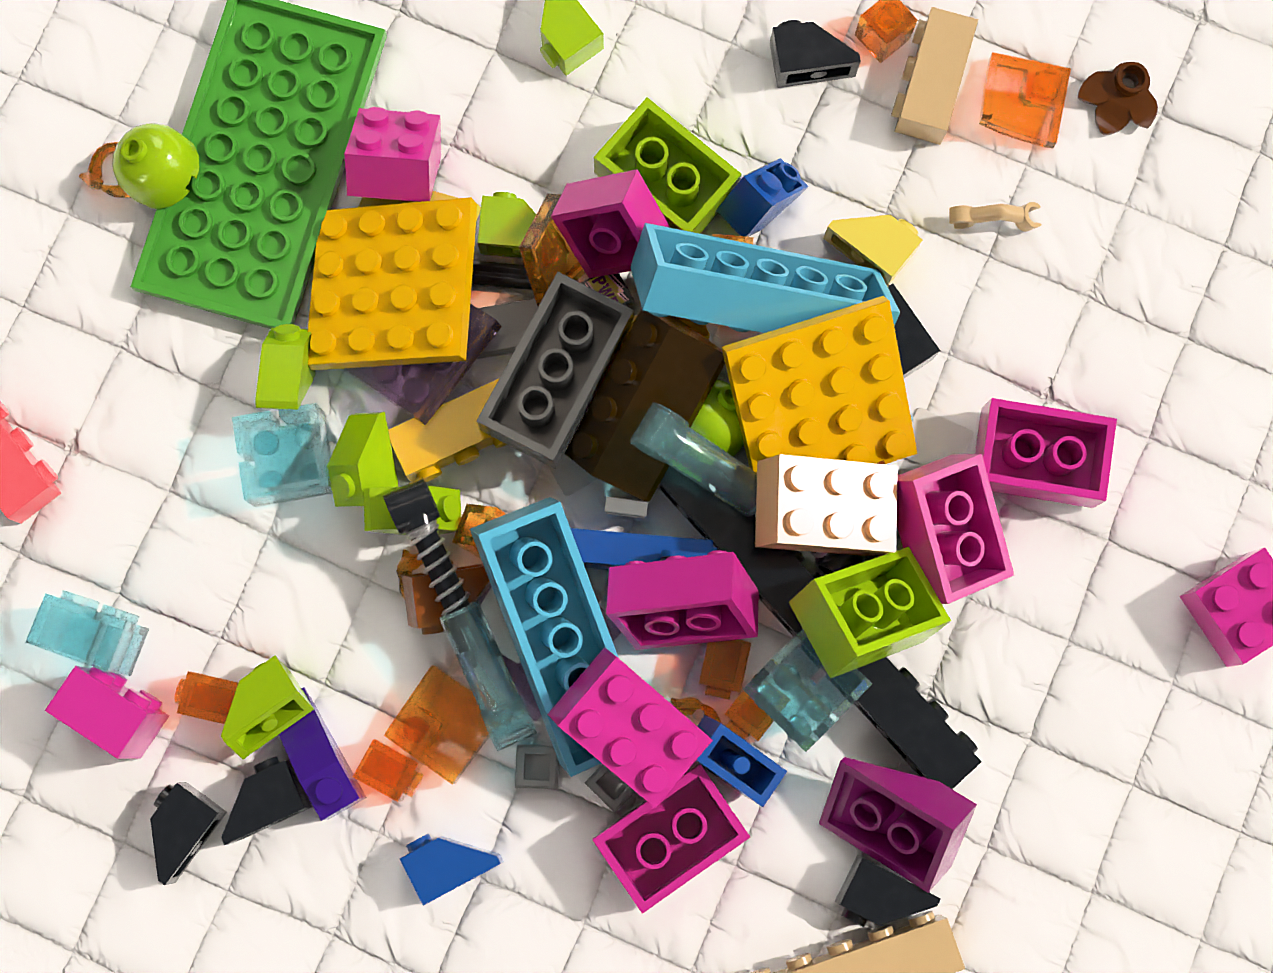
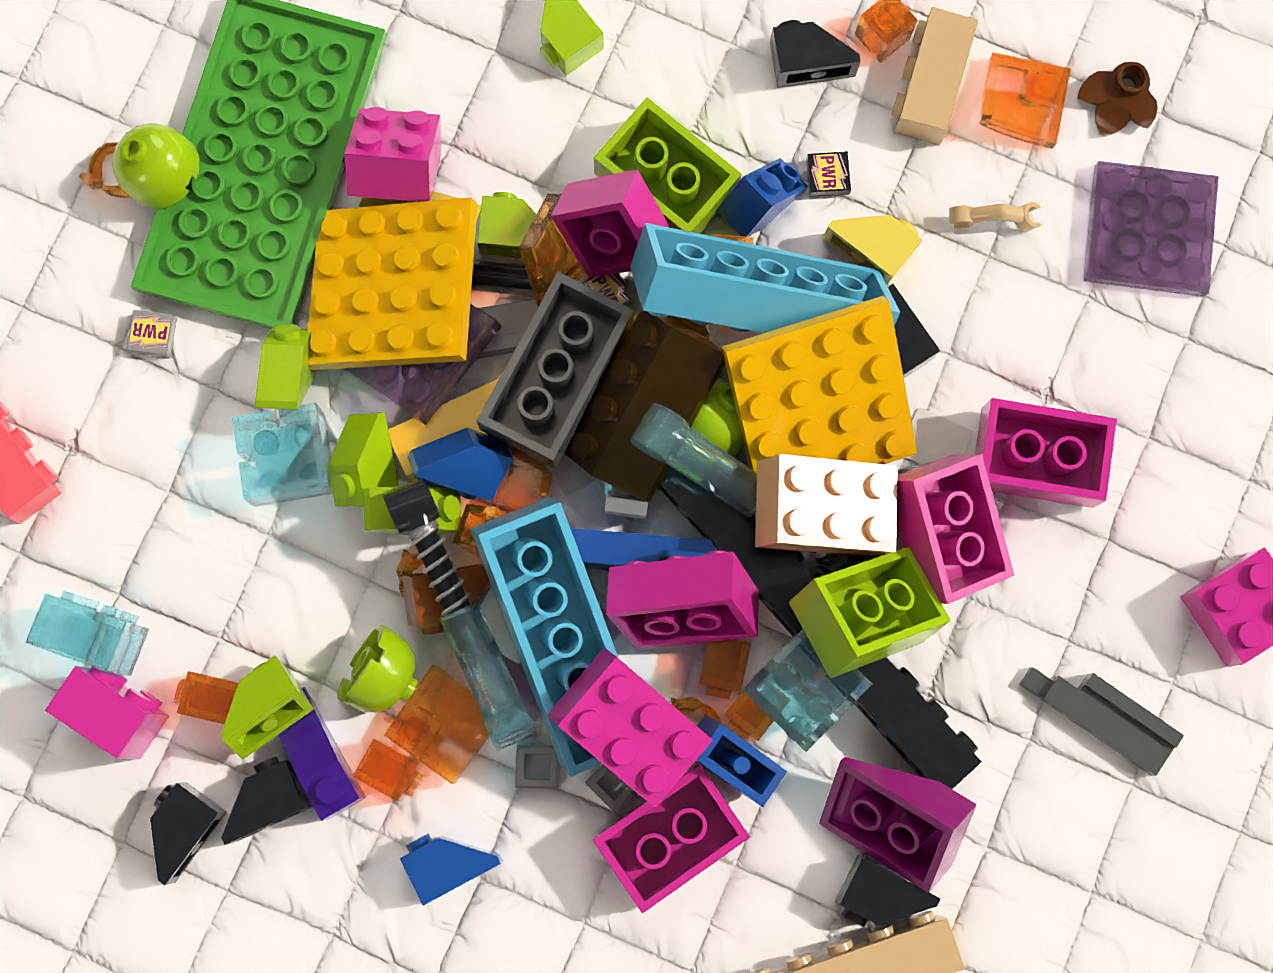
(151, 333): none -> tile
(380, 673): none -> lime cylinder
(464, 462): none -> blue slope
(523, 483): none -> clear orange brick
(828, 174): none -> tile
(1108, 717): none -> dark grey piece
(1151, 228): none -> clear purple plate

